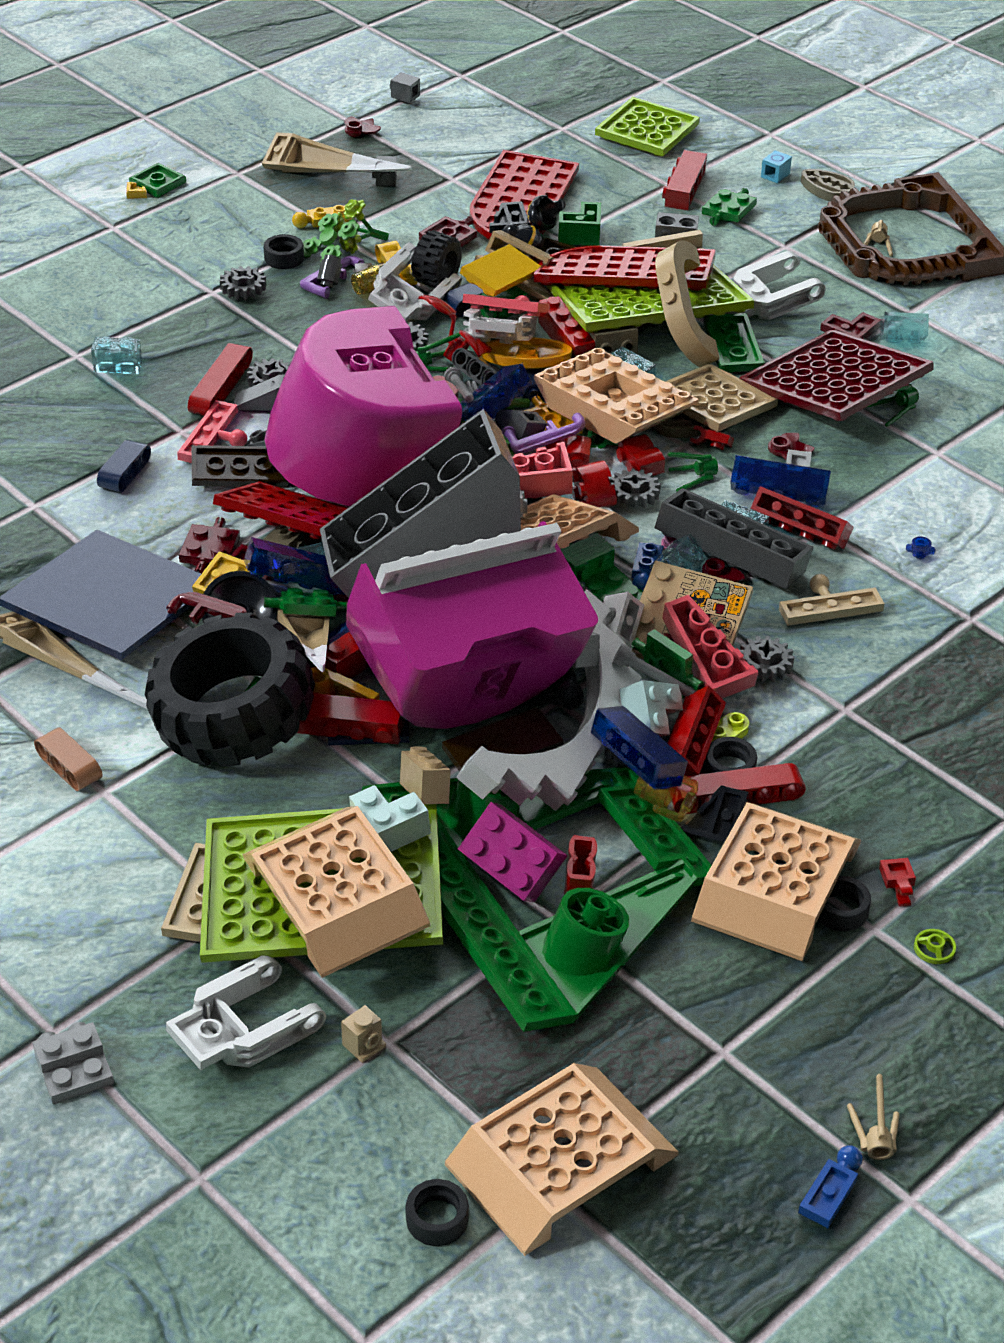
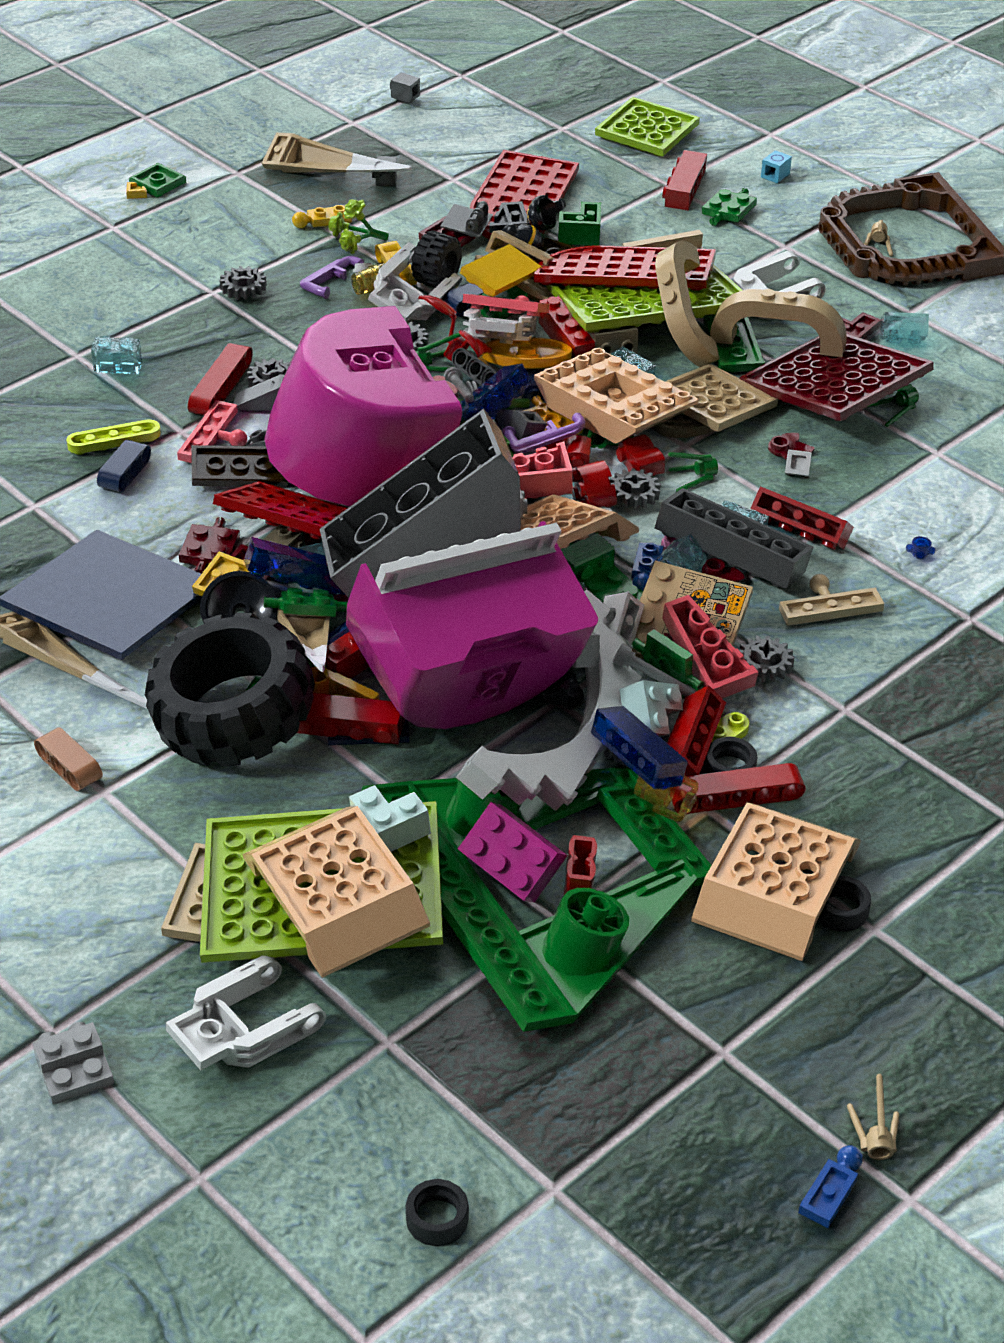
(112, 436): none -> neon yellow plate
(203, 604): piece -> none
(283, 260): black tyre -> none
(328, 236): bright green plant -> none
(329, 271): dark grey brick -> none
(355, 128): plate -> none
(362, 1034): tan brick -> none
(425, 776): tan brick -> none
(468, 220): none -> dark grey hinge
(518, 734): dark brown tile -> none
(530, 1179): light nougat slope -> none
(675, 223): dark grey brick -> none
(717, 439): red plate -> none
(717, 816): black wing -> none
(781, 306): none -> tan arch
(789, 480): clear blue brick -> none
(825, 183): dark tan piece -> none
(899, 875): red plate -> none
(934, 936): lime piece -> none

